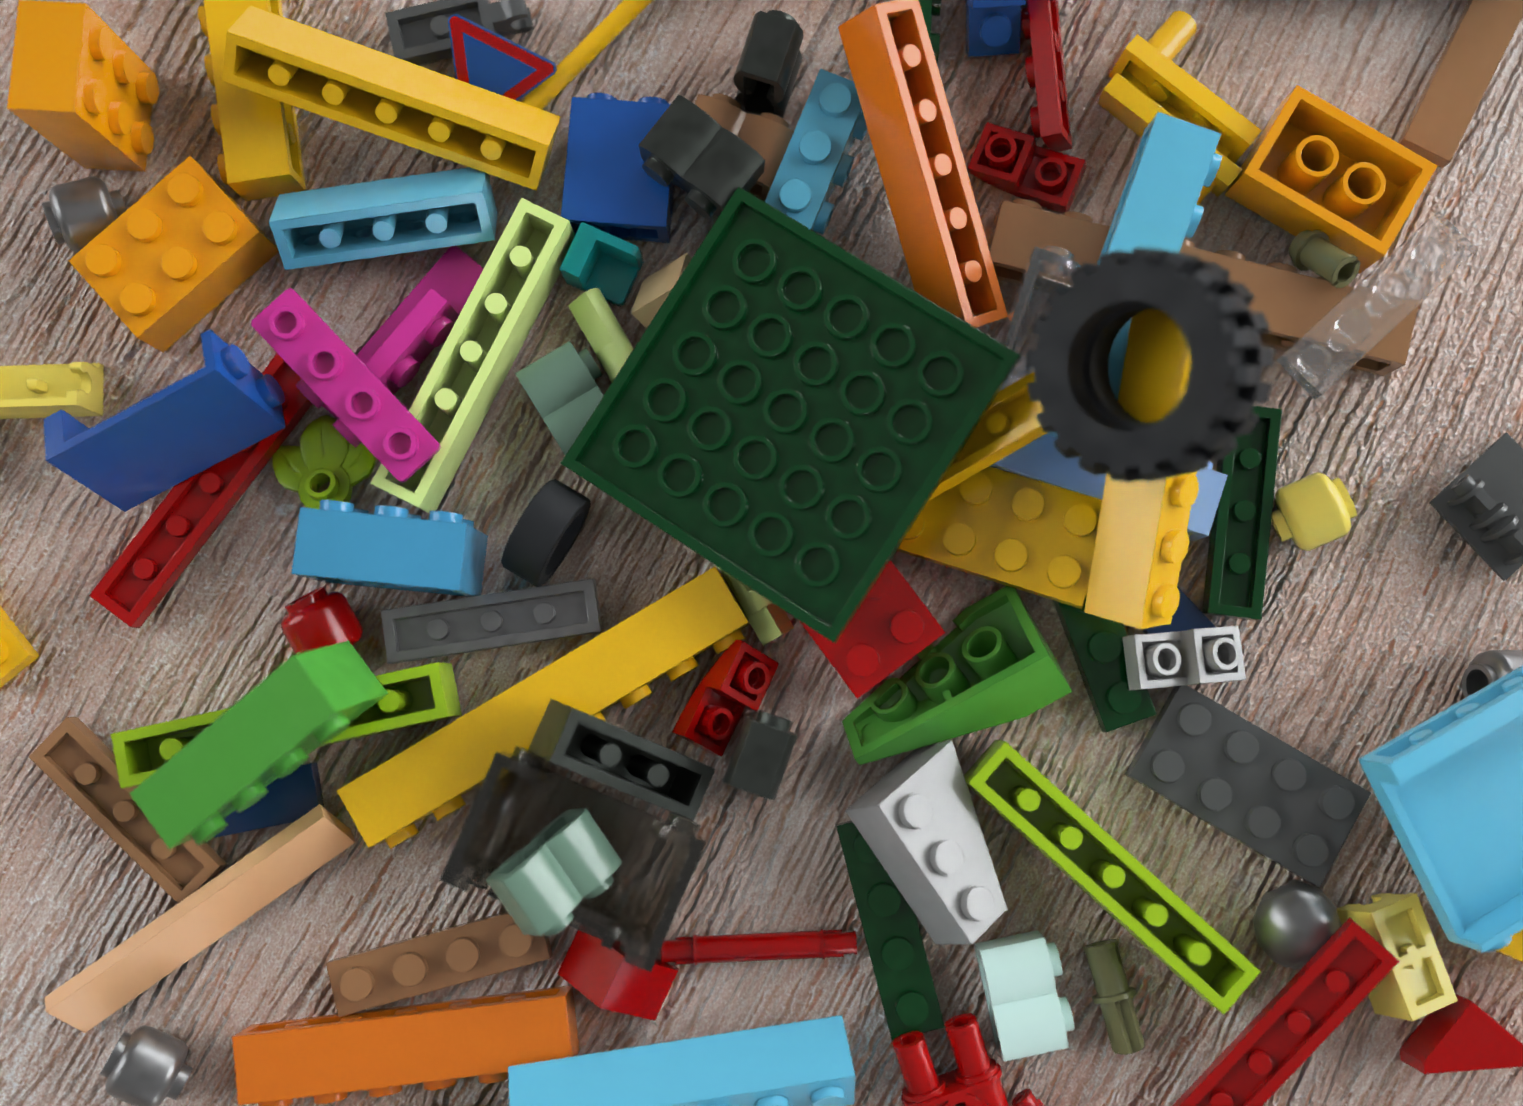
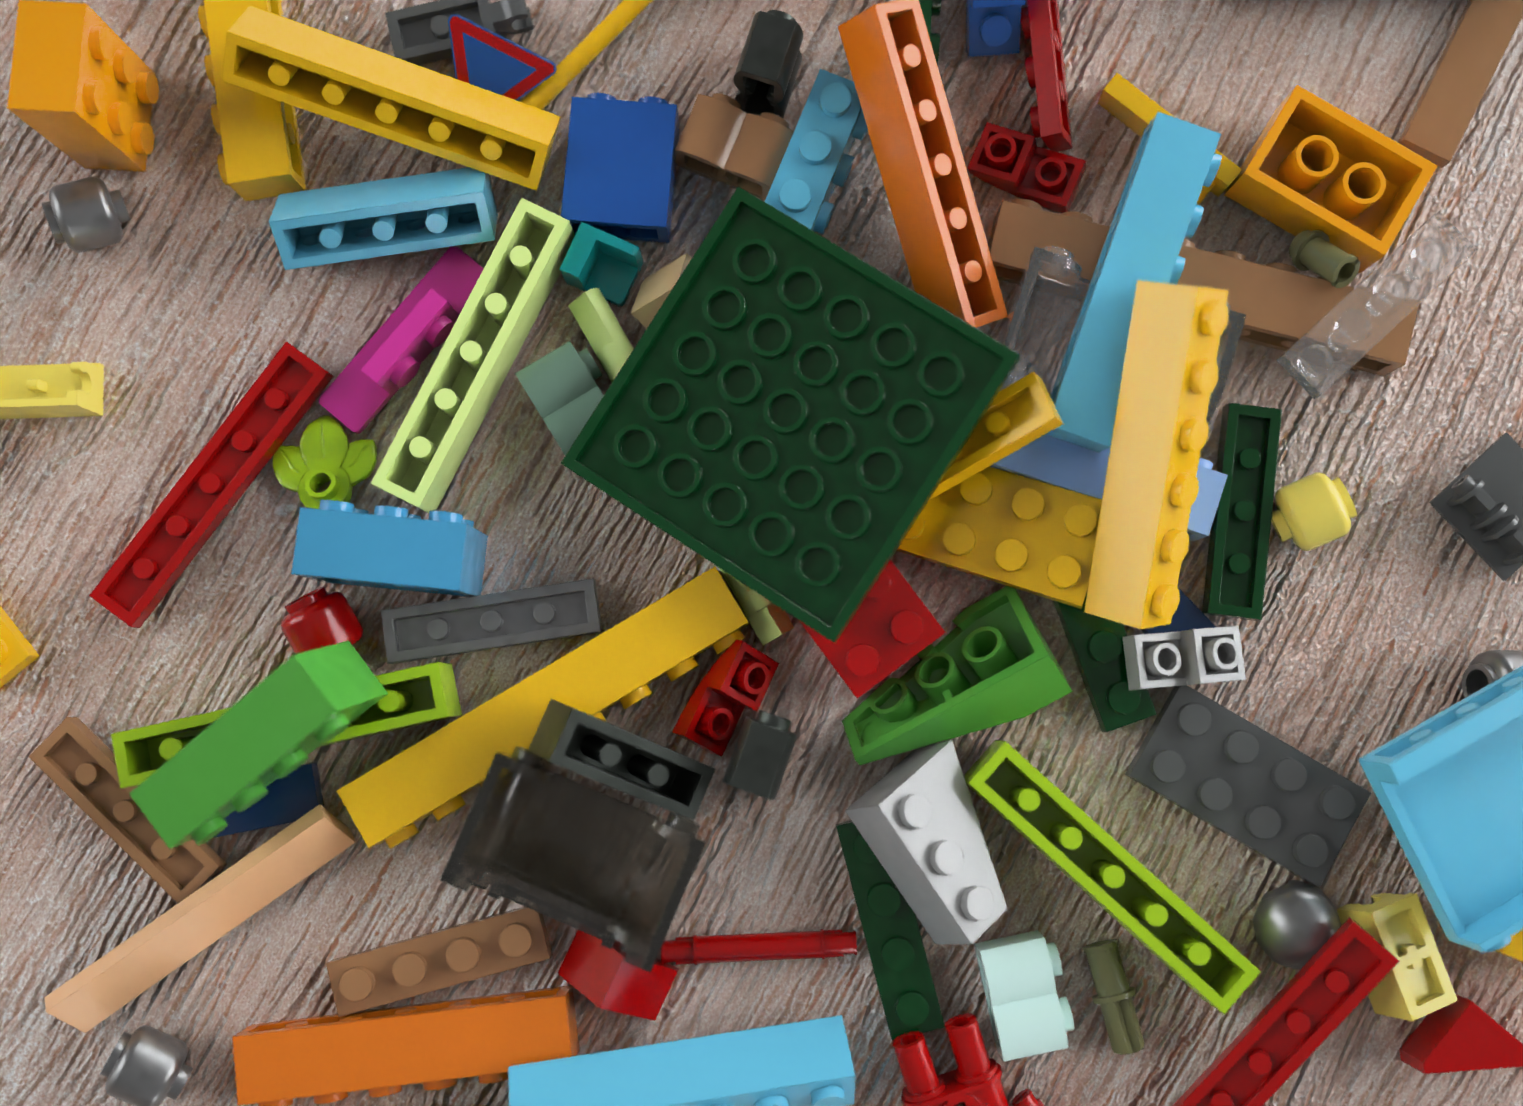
(171, 431): blue panel -> none
(174, 255): light orange brick -> none
(340, 380): dark pink bracket -> none
(545, 532): black tyre -> none
(555, 872): sand green brick -> none
(699, 157): pearl dark grey brick -> none
(1075, 358): black tyre -> none
(1155, 74): yellow piece -> none

